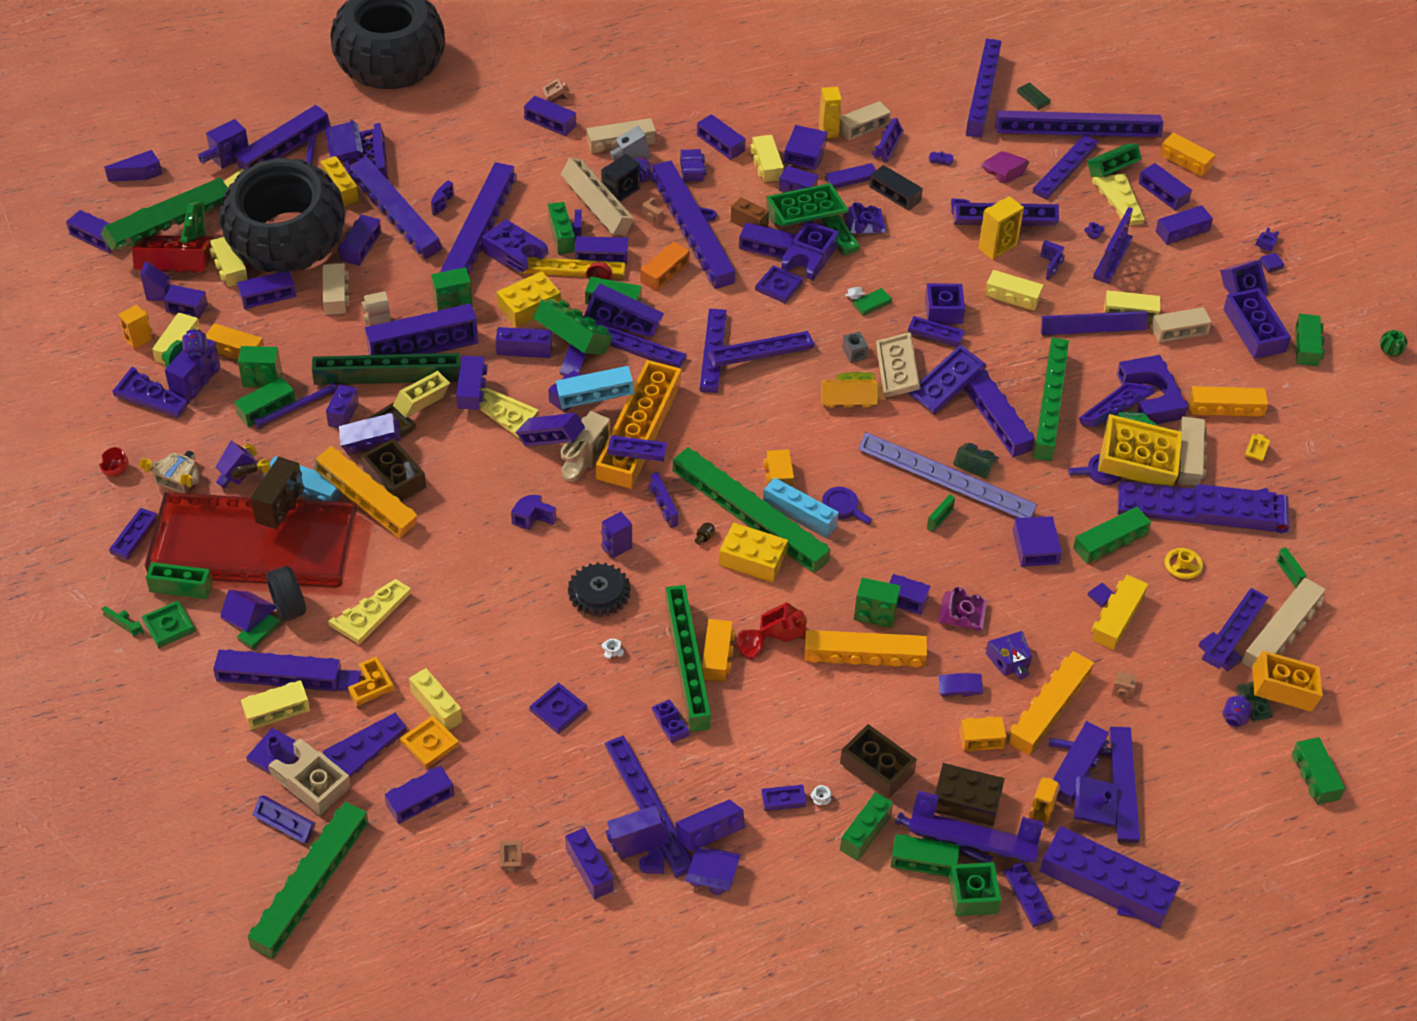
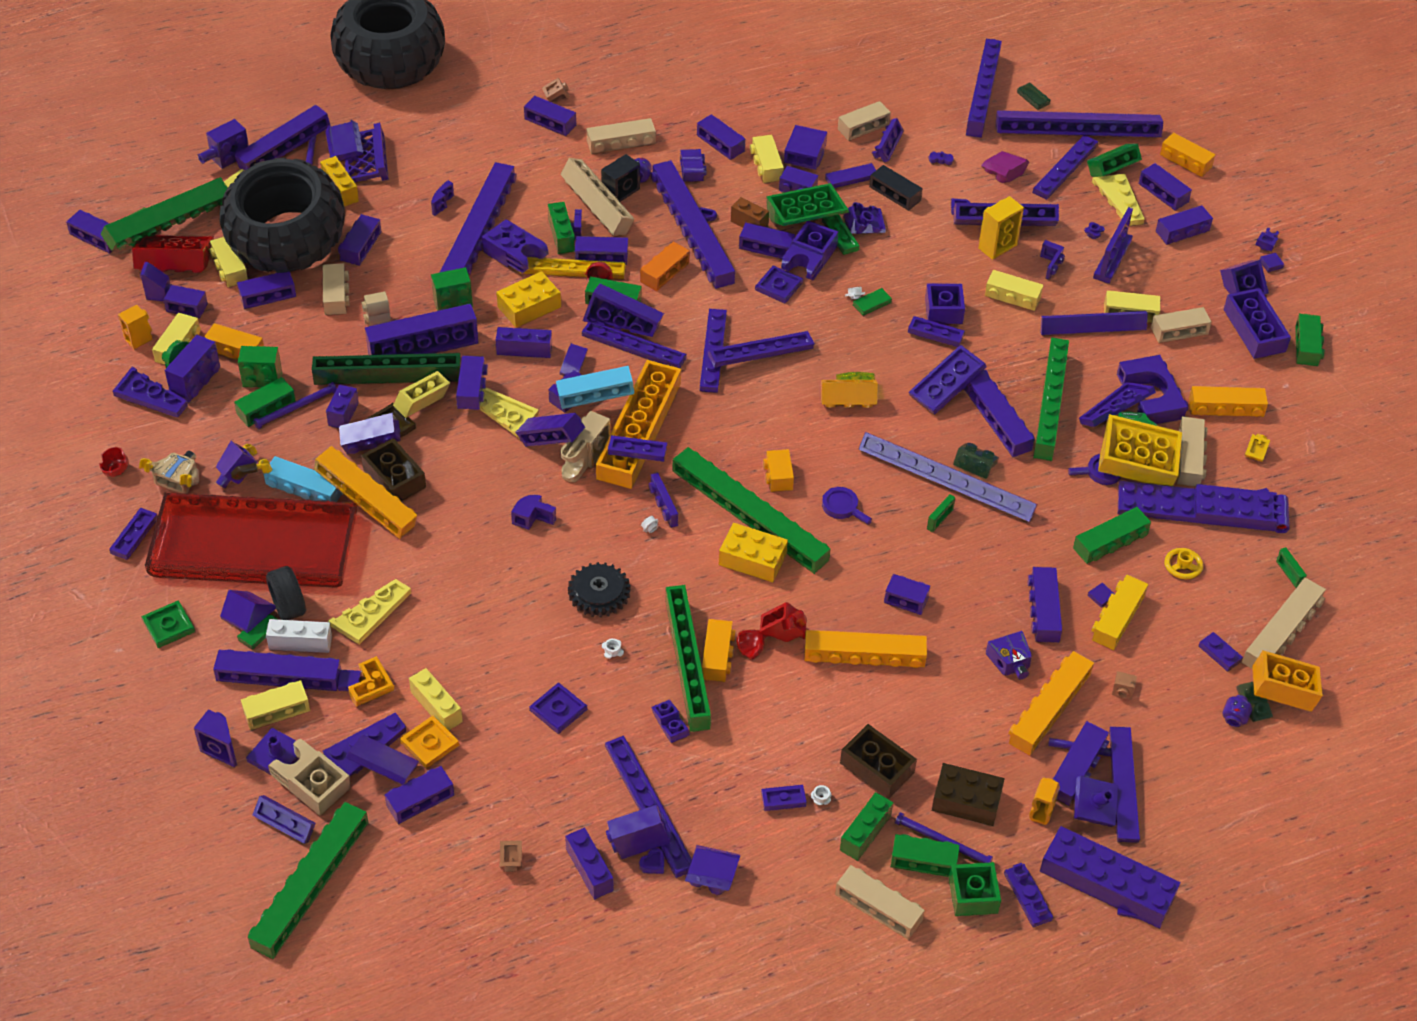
(121, 620): green piece -> none
(134, 168): dark purple slope -> none
(179, 580): green brick -> none
(194, 222): green wing -> none
(194, 343): dark purple head -> none
(214, 737): none -> dark purple slope
(277, 493): dark brown brick -> none
(299, 636): none -> white brick
(382, 759): none -> dark purple tile
(395, 207): dark purple brick -> none
(573, 326): green brick -> none
(616, 535): dark purple brick -> none
(631, 143): light grey torso -> none
(650, 524): none -> white plate
(651, 213): nougat bracket -> none
(704, 533): dark brown cylinder -> none
(710, 825): dark purple brick -> none
(801, 508): medium azure brick -> none
(830, 111): yellow brick -> none
(855, 347): dark grey brick -> none
(876, 602): green brick -> none
(879, 902): none -> tan brick
(897, 365): tan tile -> none
(960, 683): dark purple slope -> none
(962, 609): magenta slope -> none
(982, 733): light orange brick -> none
(1020, 846): dark purple bracket -> none
(1036, 541): dark purple brick -> none
(1046, 604): none -> dark purple brick
(1234, 628): dark purple plate -> none
(1318, 770): green brick -> none
(1393, 343): green piece -> none

